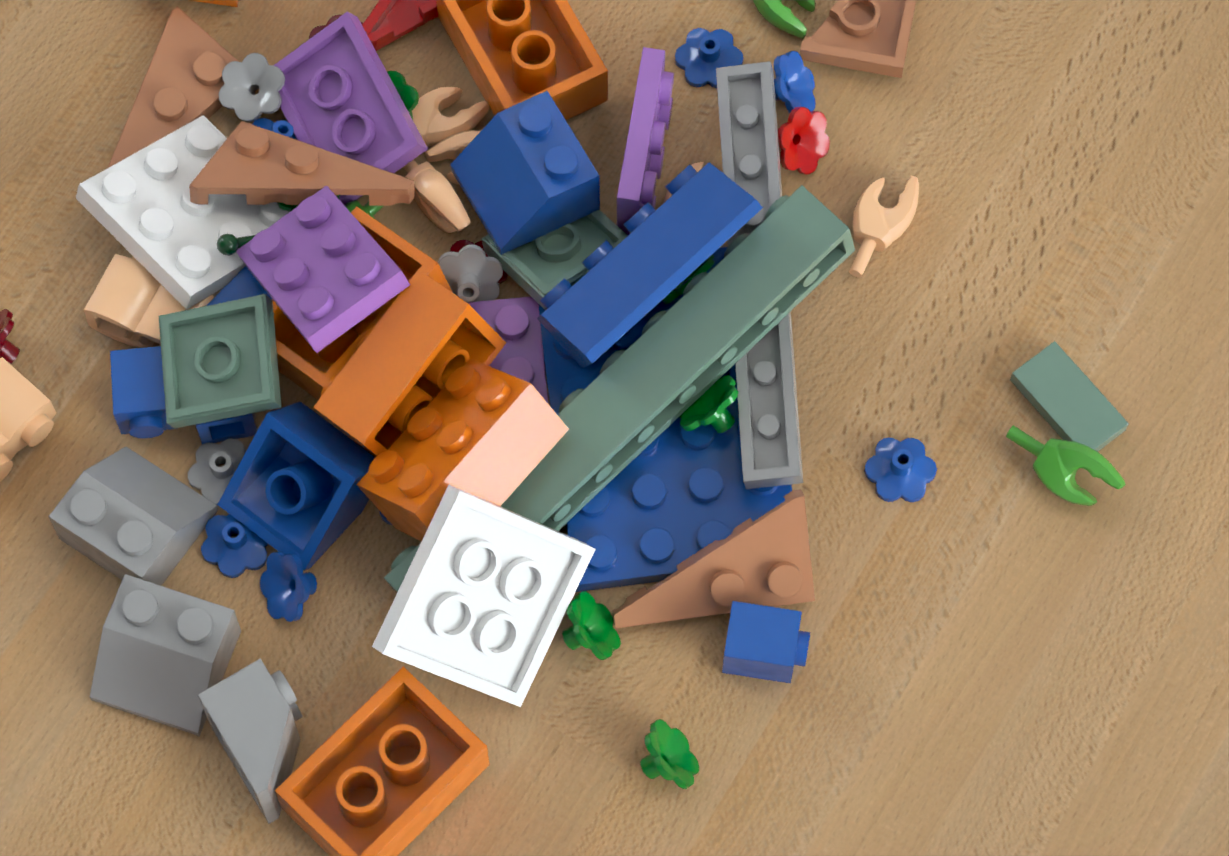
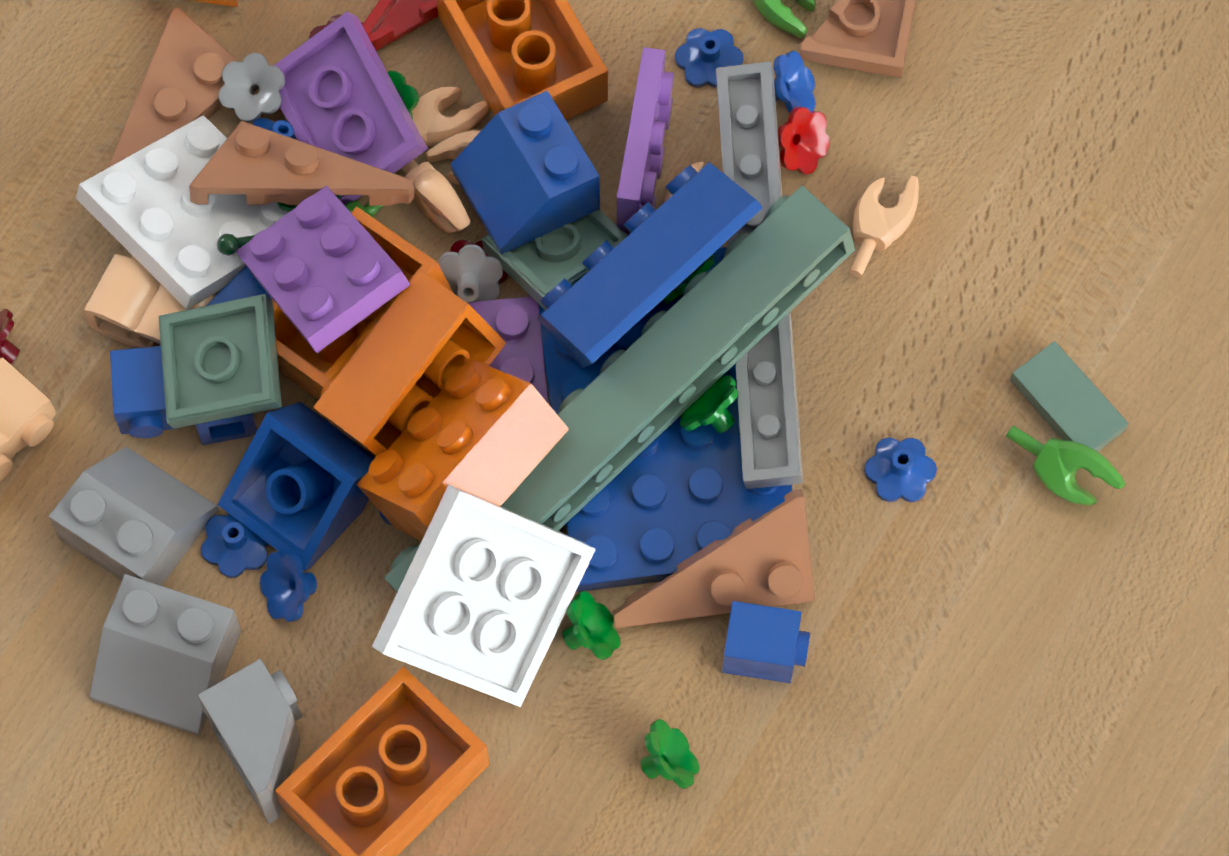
(206, 474): light grey plant -> none

